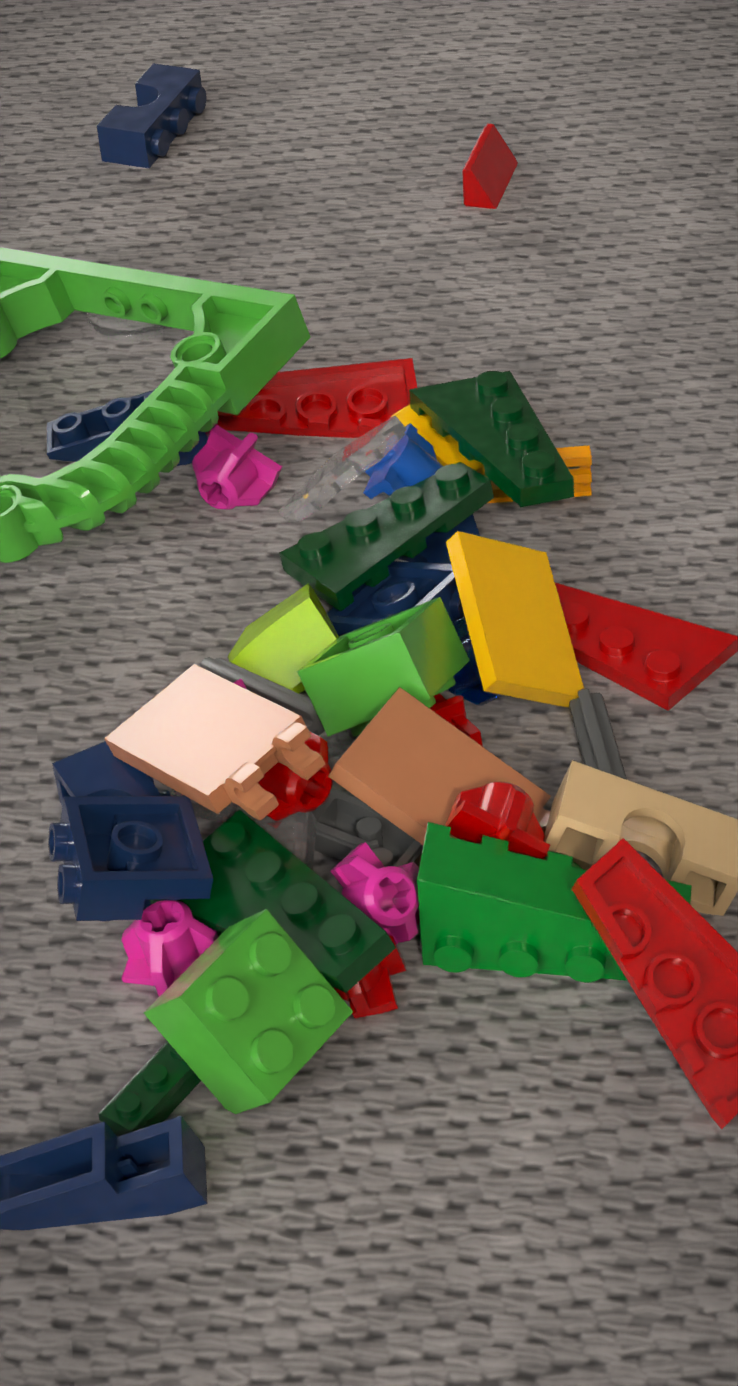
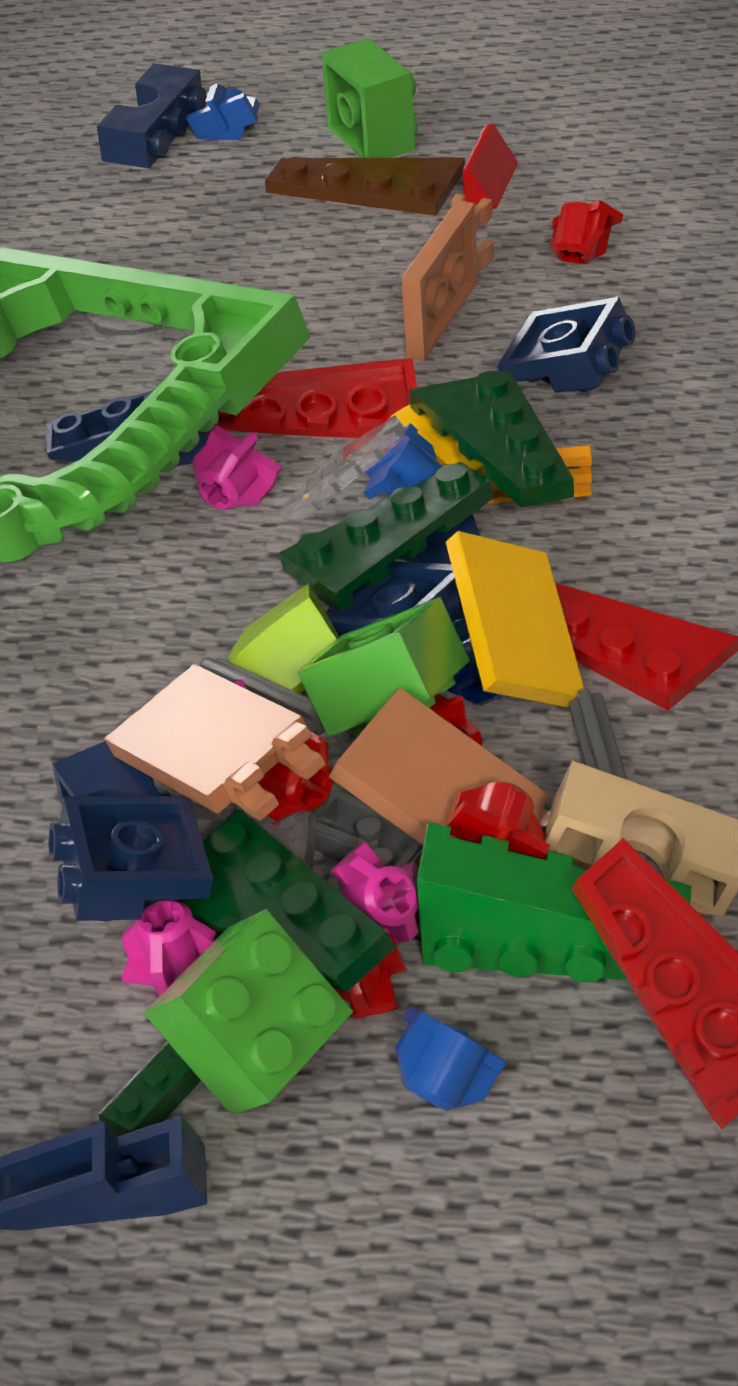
(225, 116): none -> blue piece
(369, 100): none -> bright green brick
(384, 183): none -> reddish brown wing
(444, 274): none -> nougat tile
(444, 1063): none -> blue piece
(570, 345): none -> dark blue plate
(583, 231): none -> red piece

